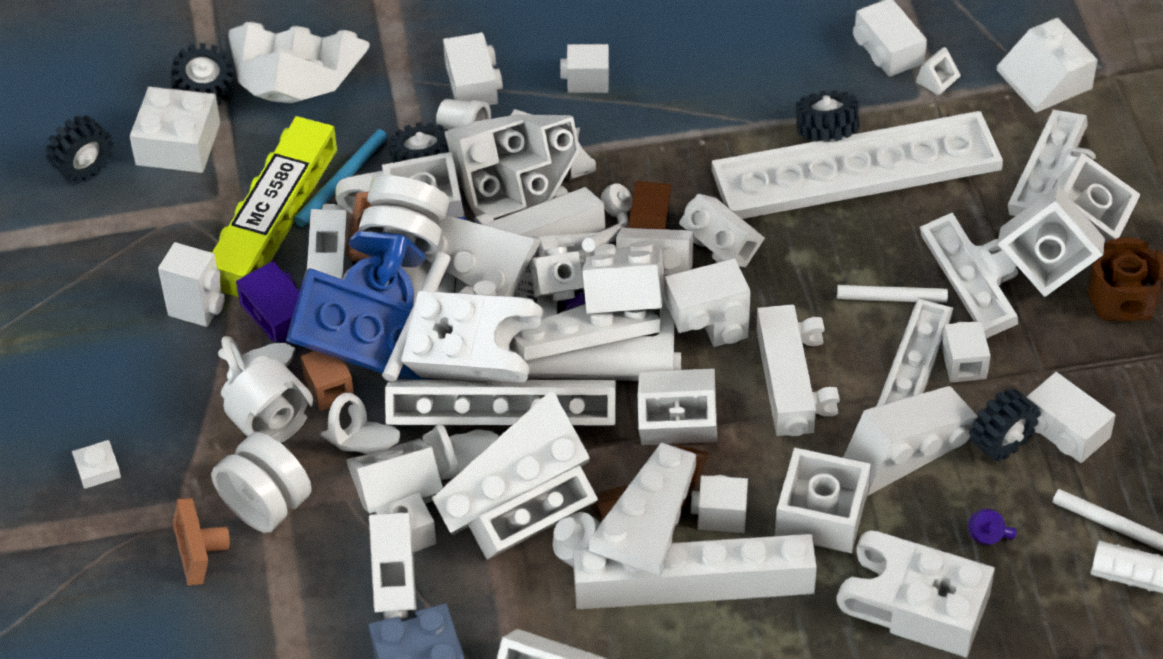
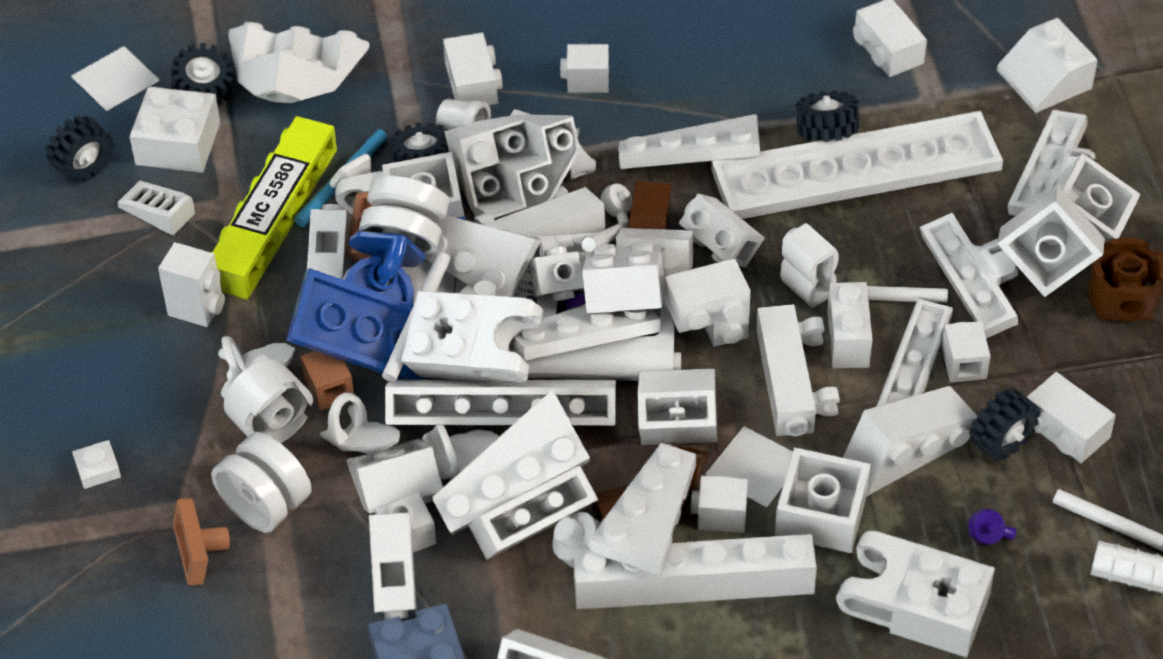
(115, 78): none -> white sticker
(169, 221): none -> white slope
(269, 300): dark purple brick -> none
(359, 166): none -> white slope
(699, 143): none -> white wing
(756, 459): none -> white sticker
(808, 264): none -> white brick
(849, 325): none -> white brick
(938, 72): white slope -> none

